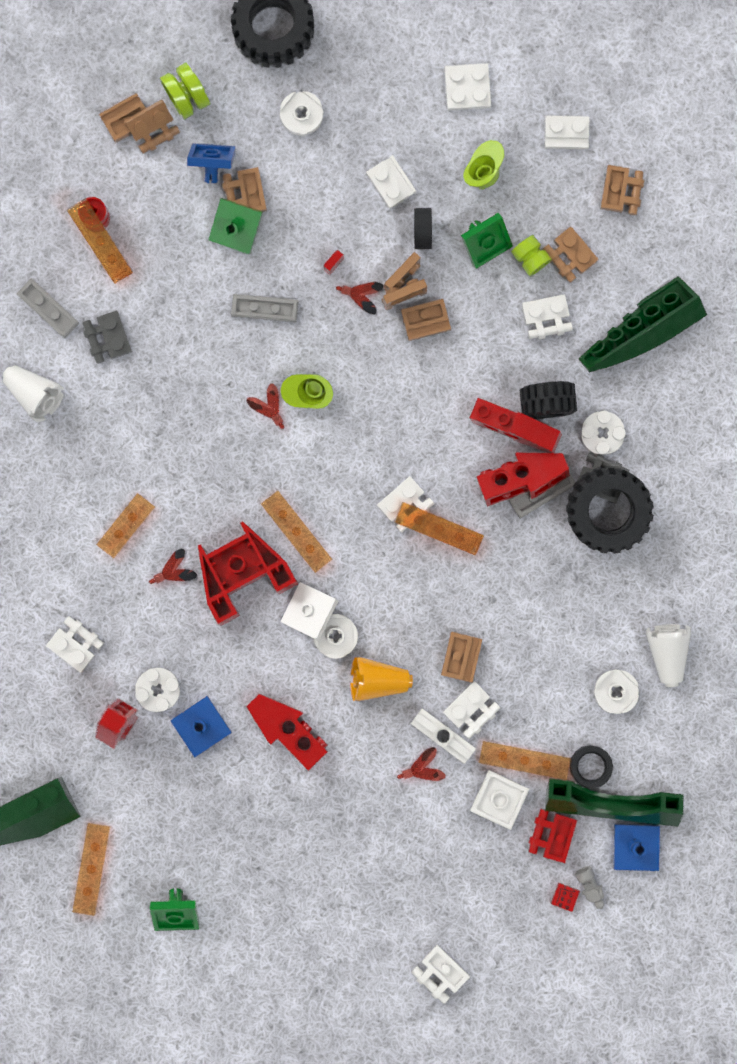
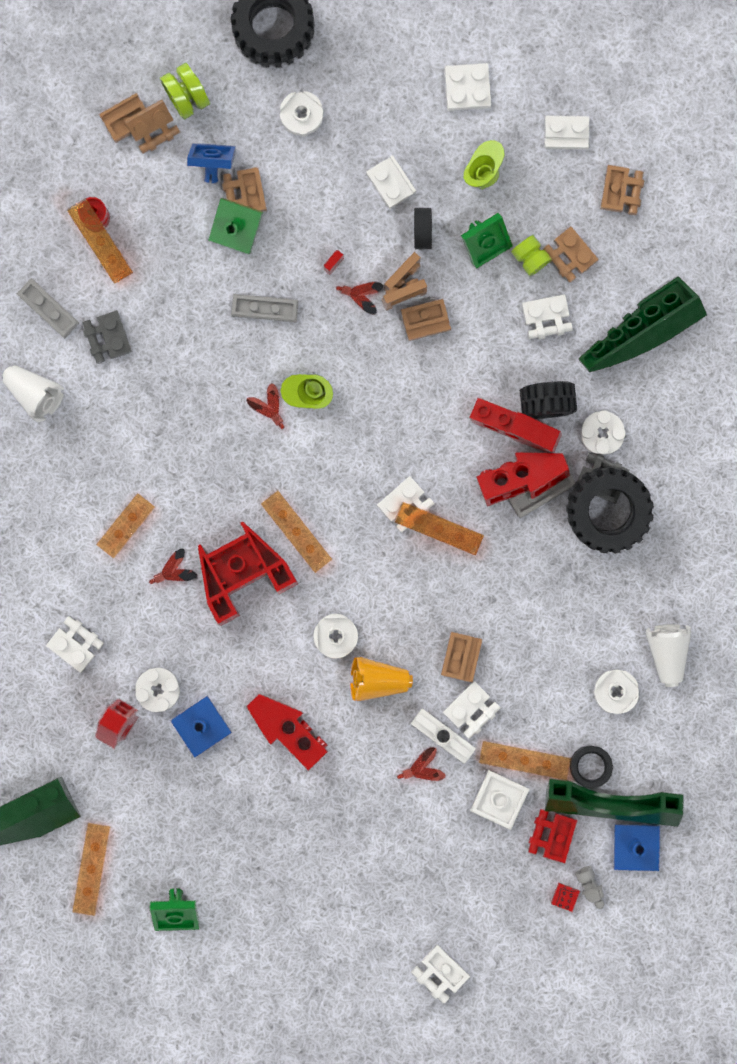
(309, 611): white plate -> none

